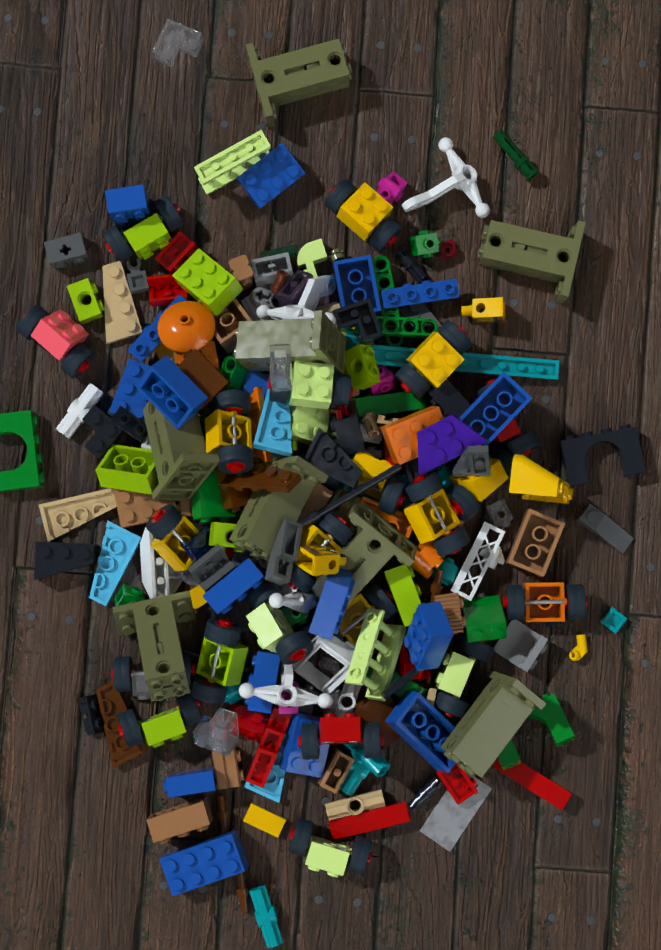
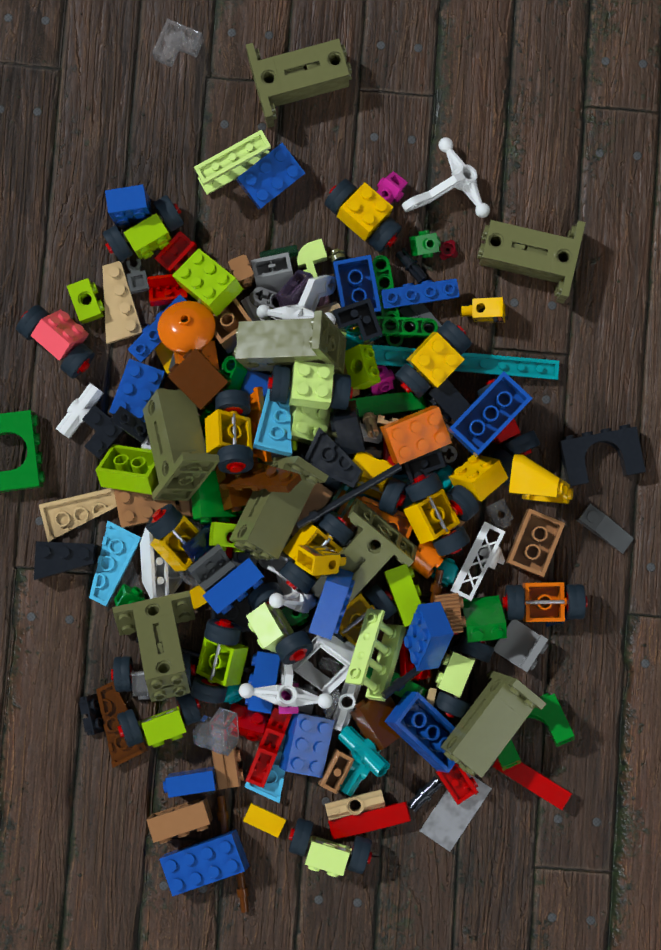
(57, 247): dark grey brick -> none
(172, 392): blue brick -> none
(266, 916): teal piece -> none
(279, 282): copper pin -> none
(281, 368): clear slope -> none
(284, 552): dark grey slope -> none
(339, 411): dark red hand -> none
(340, 731): brick -> none
(444, 442): dark purple wing -> none
(473, 462): dark grey wing -> none
(521, 162): dark green pin -> none
(581, 648): yellow arm -> none
(613, 620): teal tile -> none

